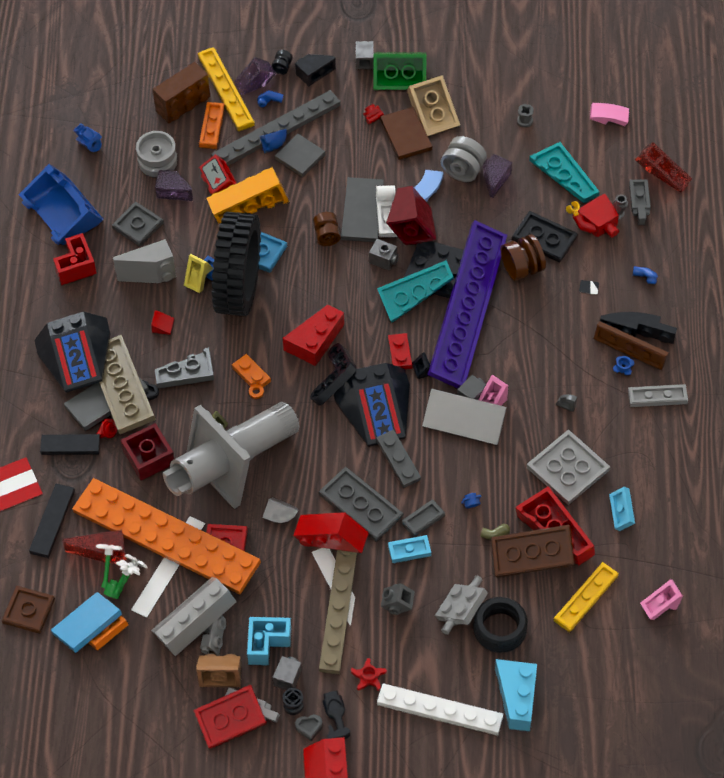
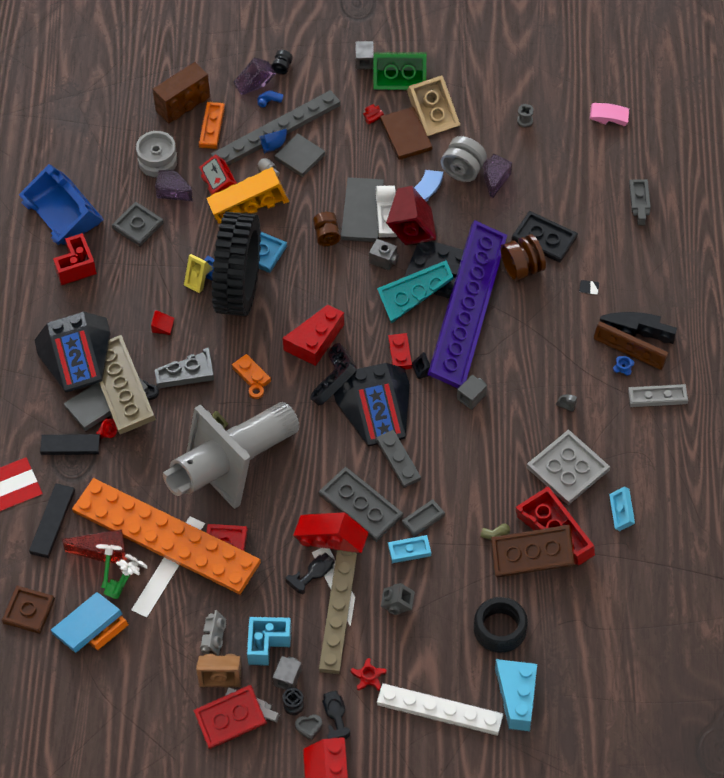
(88, 138): blue hips -> none
(146, 264): light grey slope -> none
(147, 451): dark red brick -> none
(194, 615): light grey slope -> none
(226, 89): yellow tile -> none
(266, 164): none -> light grey cylinder
(279, 511): flat silver brick -> none
(314, 67): black slope -> none
(317, 568): none -> black piece
(461, 604): light grey plate -> none
(464, 416): light grey tile -> none
(471, 500): blue plate -> none
(494, 391): bright pink slope -> none
(565, 171): teal wing -> none
(586, 597): yellow tile -> none
(599, 215): red torso -> none
(646, 272): blue arm -> none
(661, 600): bright pink slope -> none
(663, 167): clear red slope -> none

